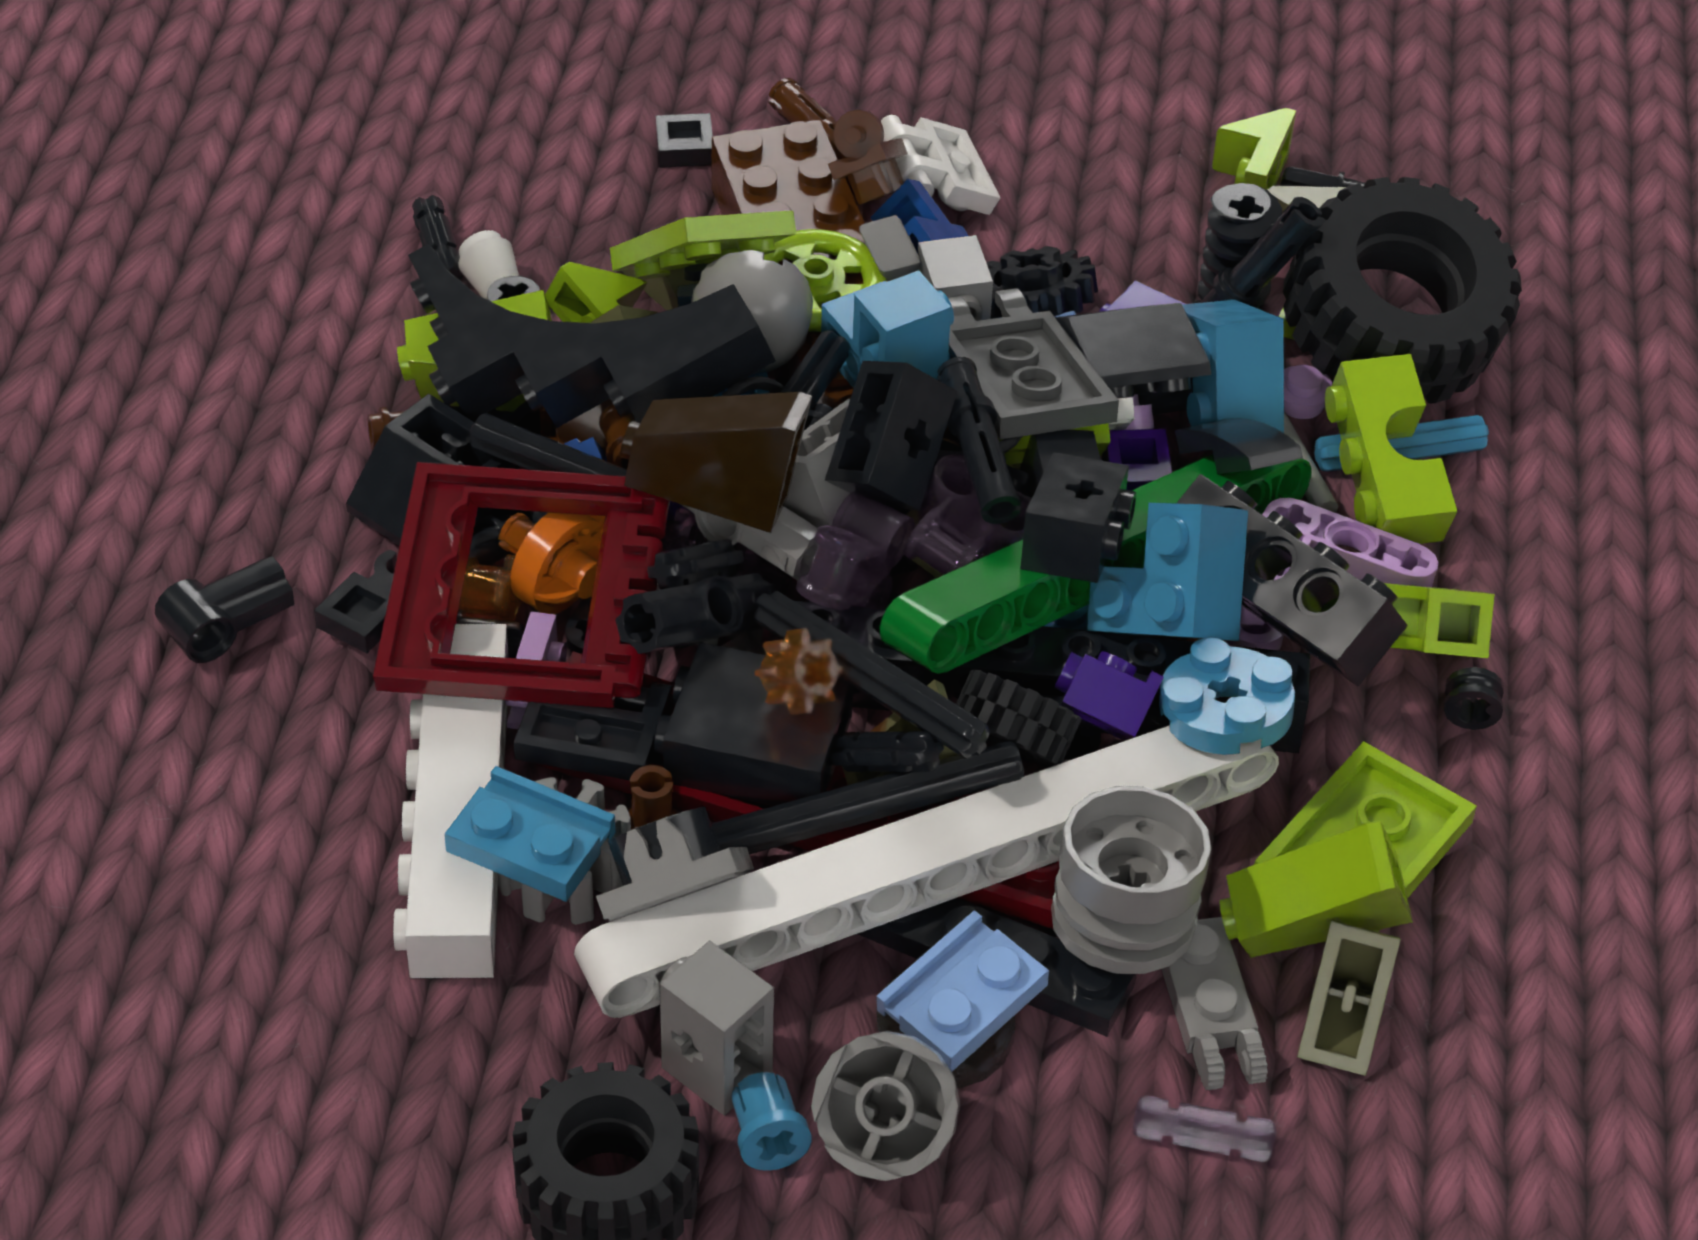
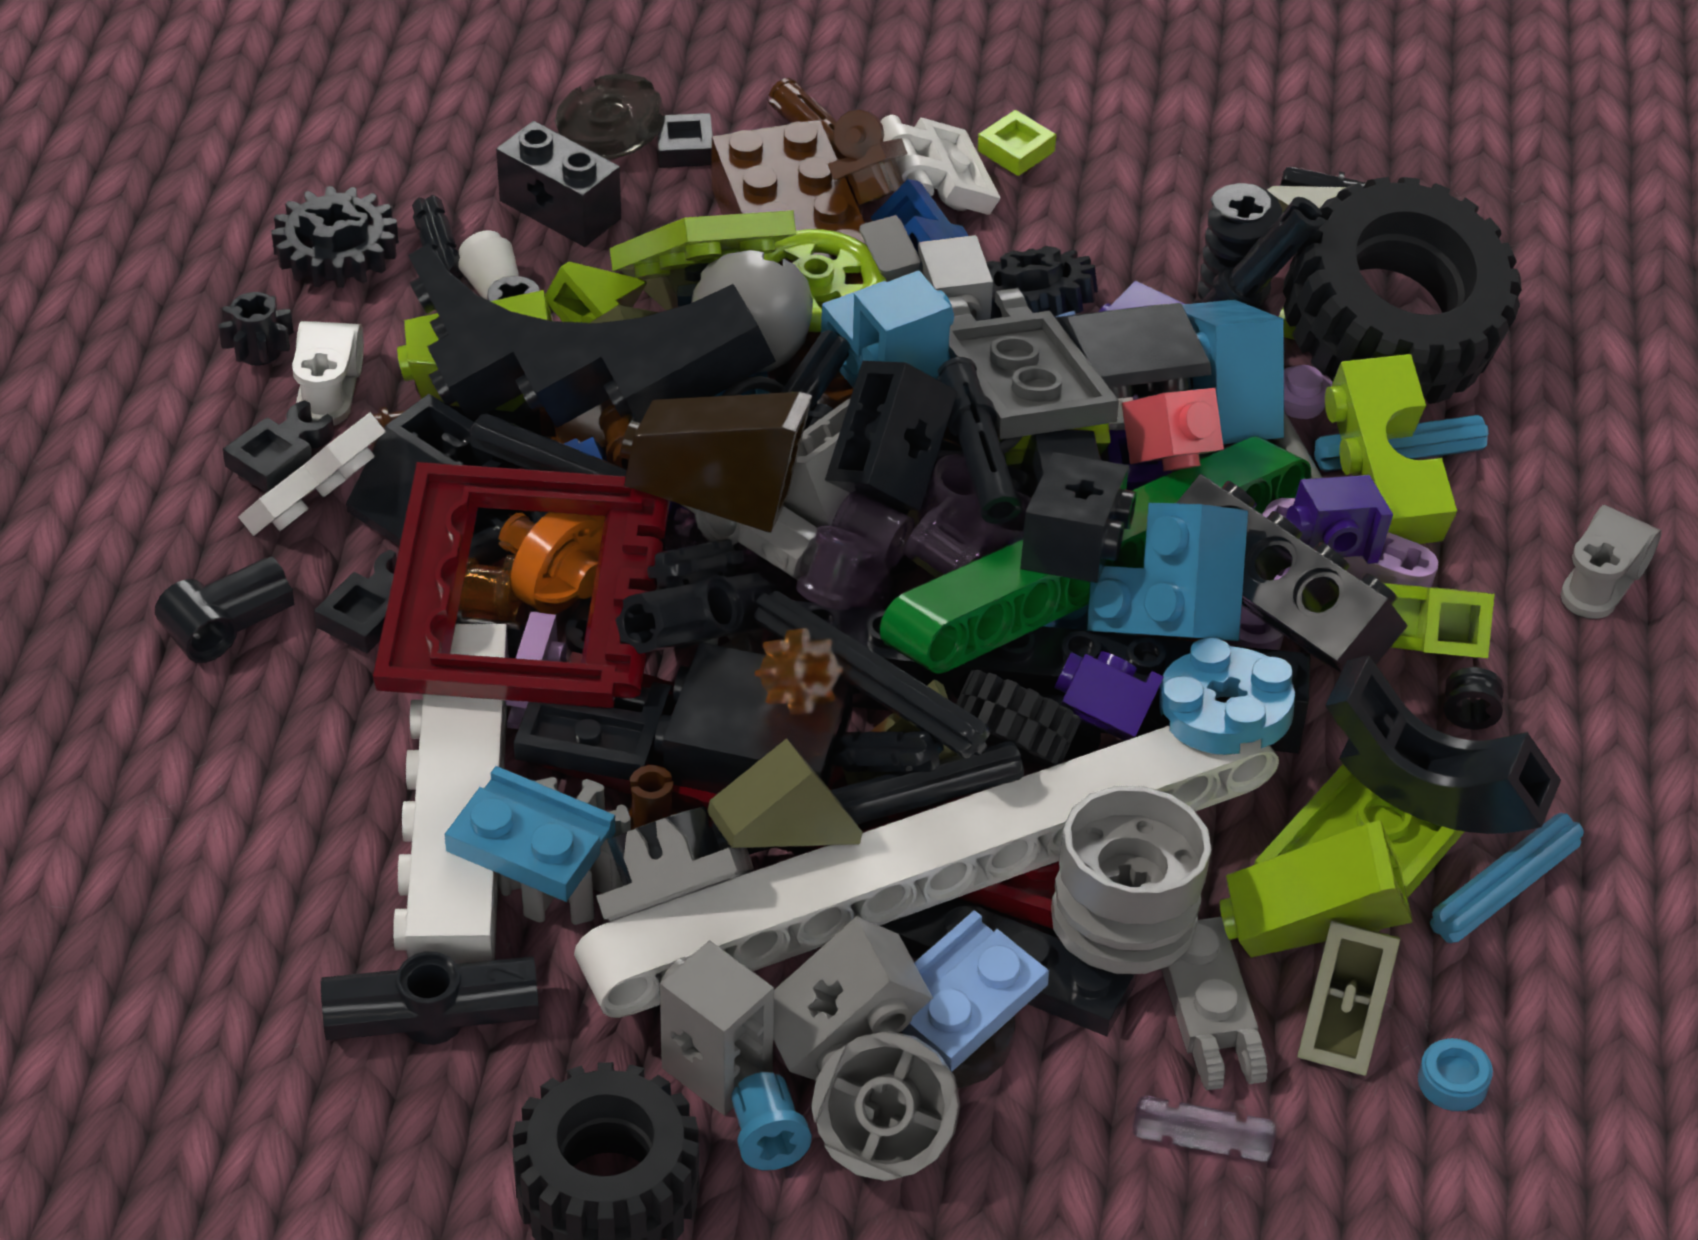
(255, 328): none -> black gear
(275, 451): none -> black plate
(322, 472): none -> white plate
(327, 366): none -> white piece
(335, 237): none -> black gear
(457, 993): none -> black piece
(575, 187): none -> black brick
(612, 116): none -> clear smoke tile
(781, 805): none -> olive slope
(844, 991): none -> light grey brick
(1016, 142): none -> lime plate
(1173, 428): none -> coral brick
(1239, 444): black slope -> none
(1255, 147): lime slope -> none
(1342, 514): none -> dark purple brick
(1434, 776): none -> black arch
(1455, 1074): none -> dark azure tile
(1506, 878): none -> dark azure axle
(1608, 562): none -> light grey piece

